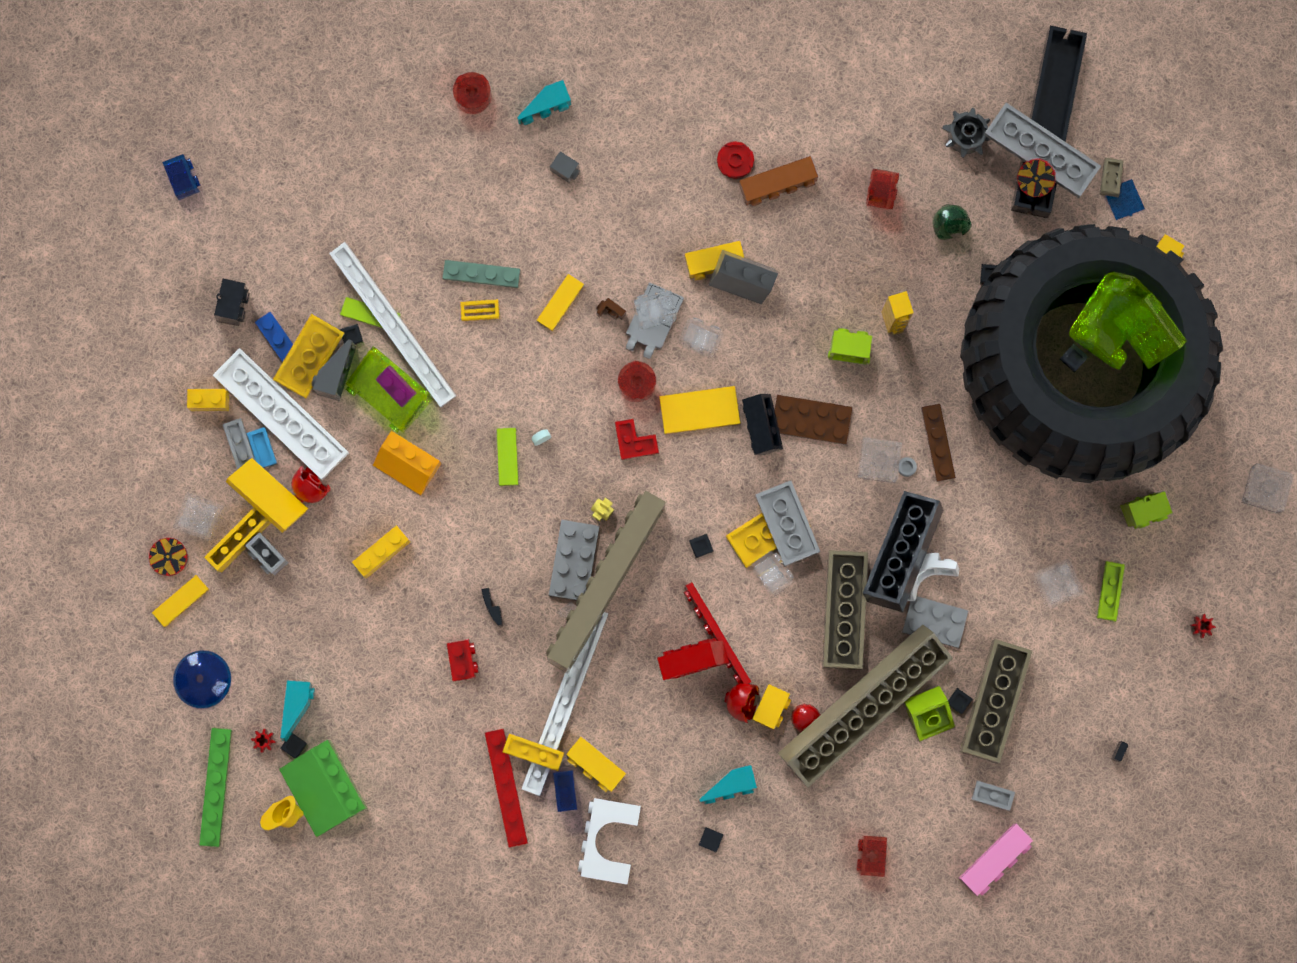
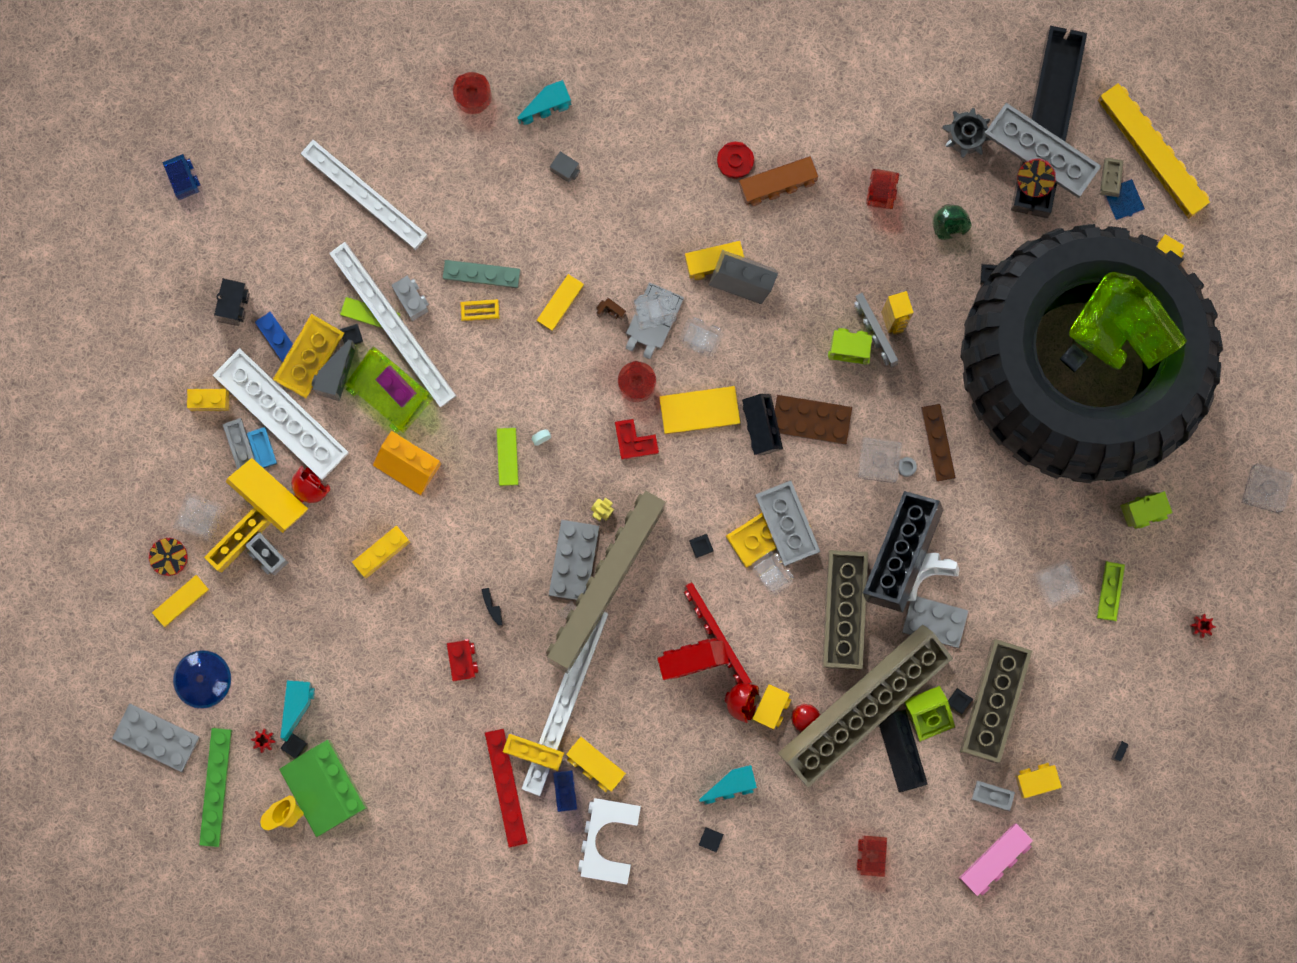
(155, 737): none -> light grey plate
(364, 194): none -> white plate
(412, 302): none -> light grey brick
(878, 335): none -> light grey plate
(902, 752): none -> black panel
(1038, 781): none -> yellow brick
(1153, 150): none -> yellow brick

